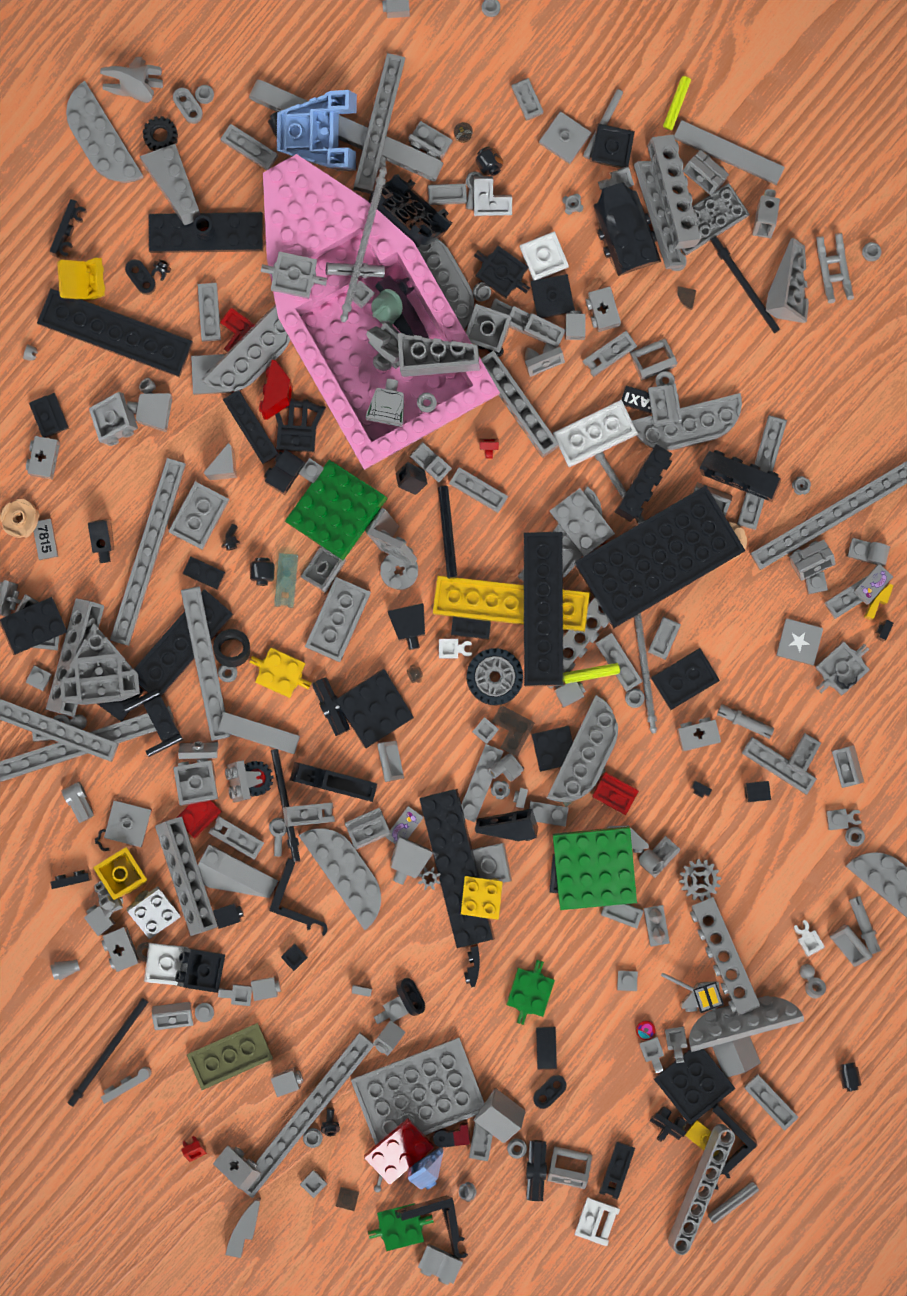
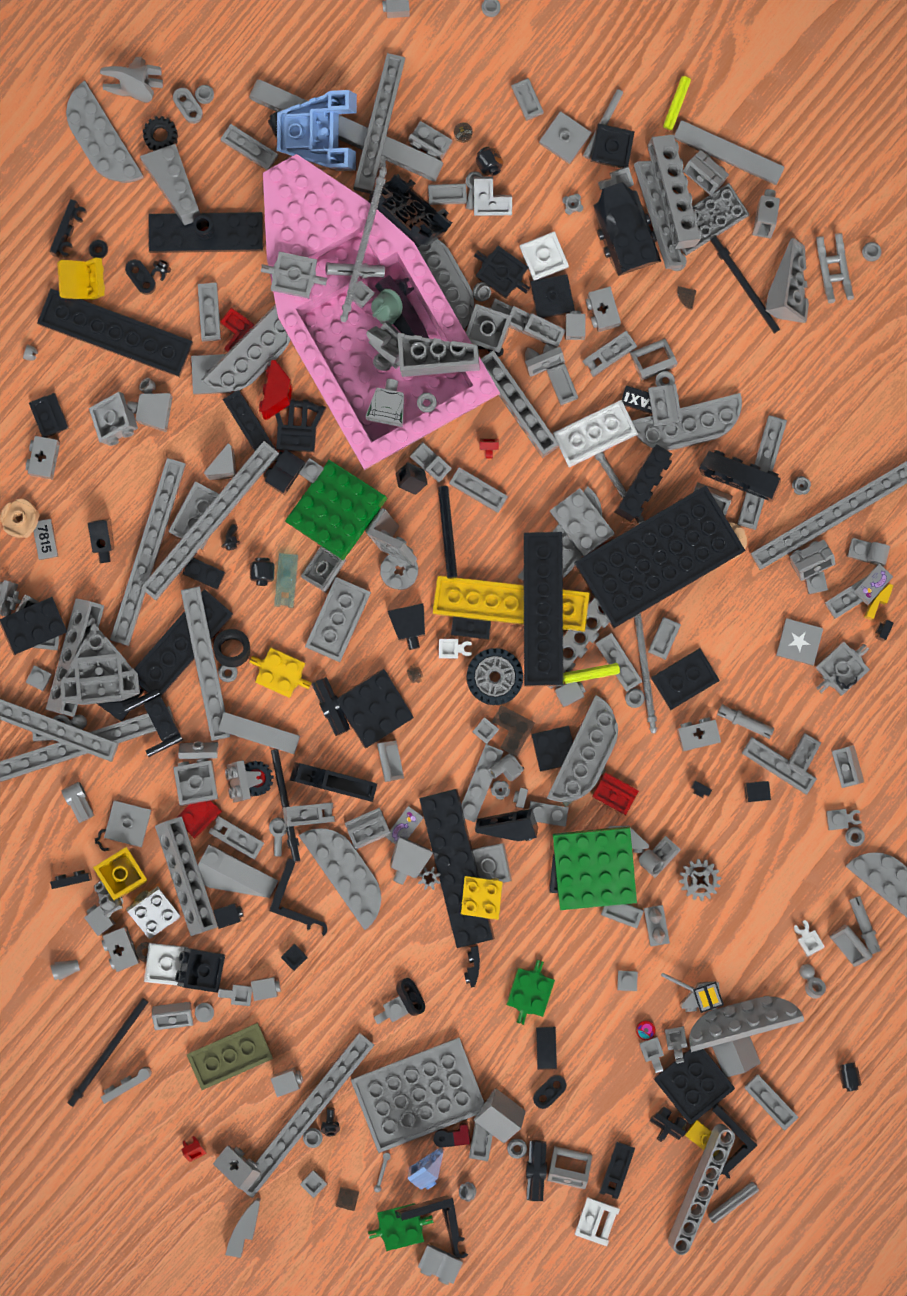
(98, 243): none -> black plate
(210, 520): none -> light grey plate
(361, 990): light grey tile -> none
(388, 1038): light grey brick -> none
(398, 1151): plate -> none
(562, 384): none -> light grey tile
(709, 909): light grey brick -> none

